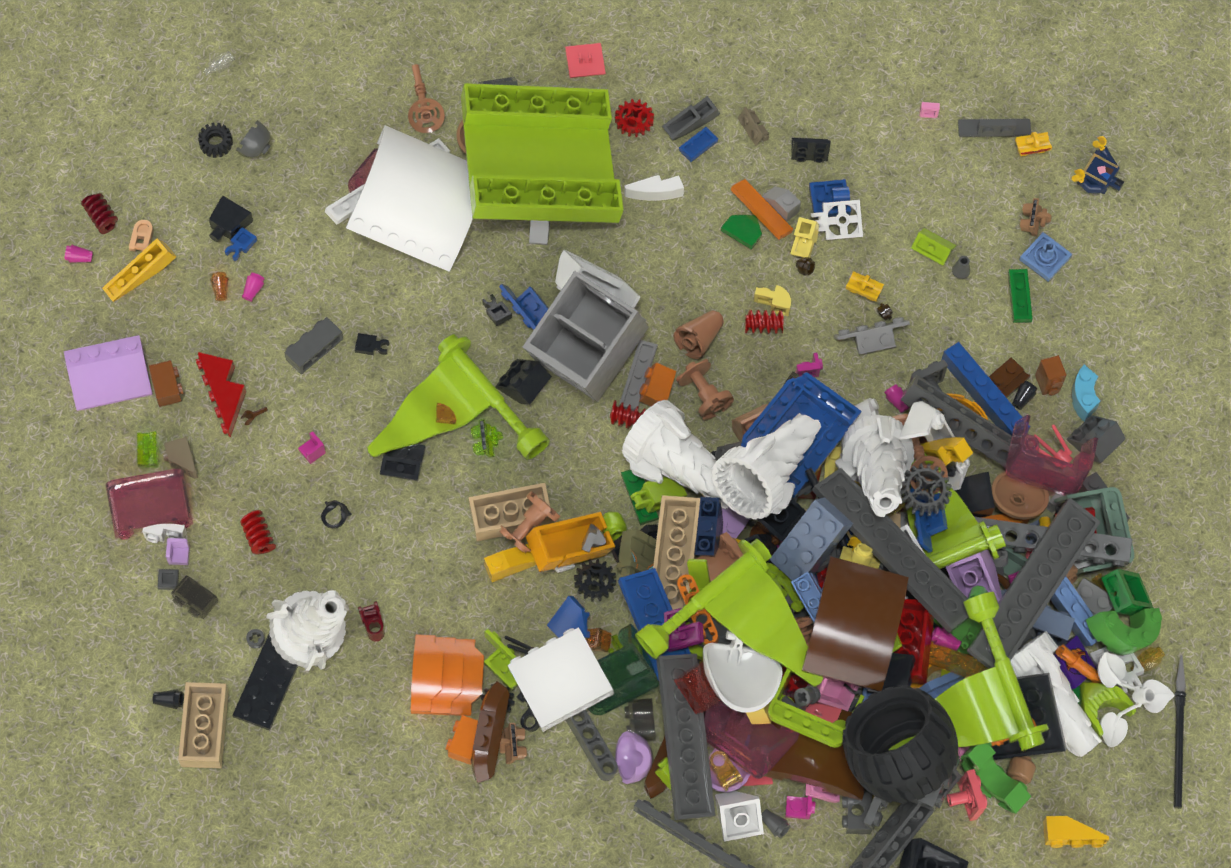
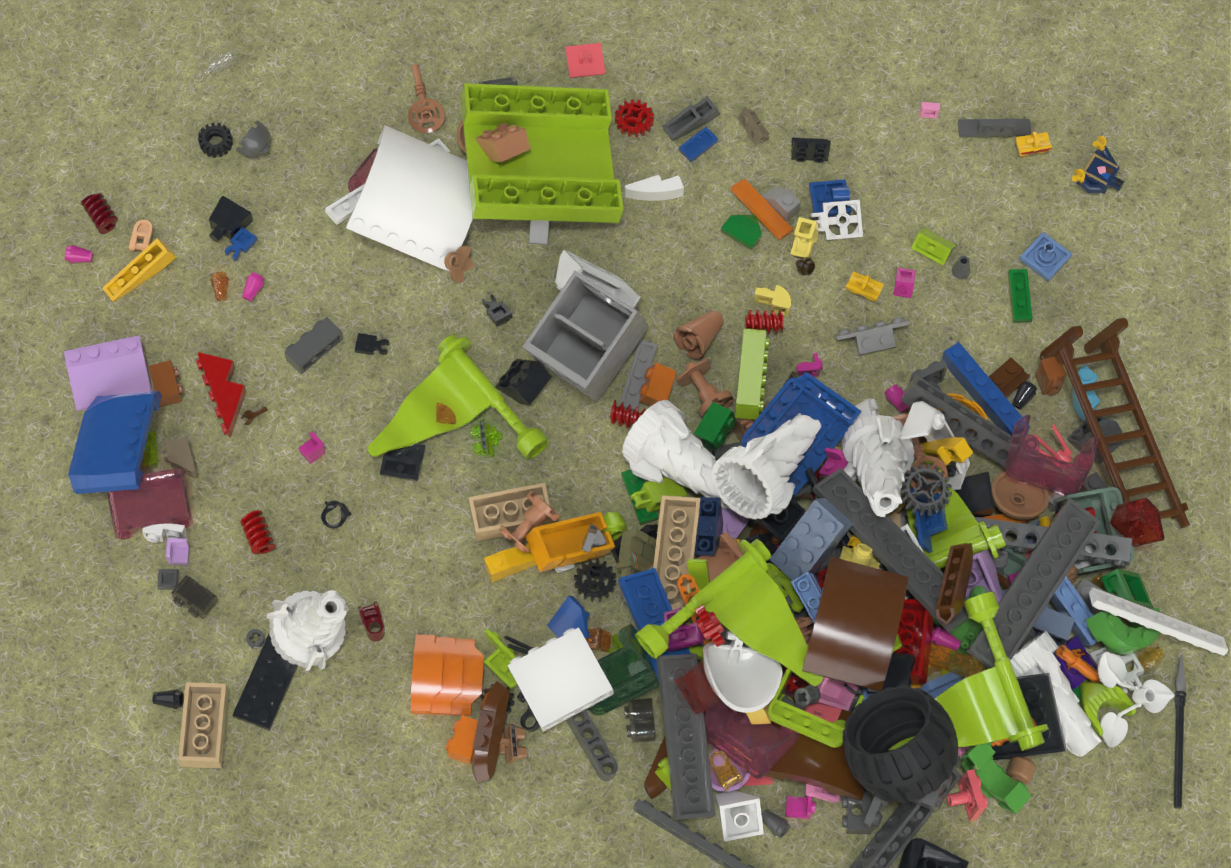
(112, 442): none -> blue slope
(460, 263): none -> medium nougat plate
(504, 142): none -> nougat slope
(527, 304): blue bracket -> none
(633, 757): lavender cylinder -> none
(709, 625): none -> red gear
(715, 426): none -> green slope
(750, 374): none -> lime brick
(834, 462): none -> dark pink bracket
(885, 311): dark brown plate -> none
(904, 282): none -> dark pink bracket
(954, 582): none -> reddish brown brick
(1036, 217): medium nougat hips -> none
(1067, 831): yellow slope -> none
(1109, 343): none -> reddish brown piece
(1138, 521): none -> clear red slope
(1158, 621): none -> white plate

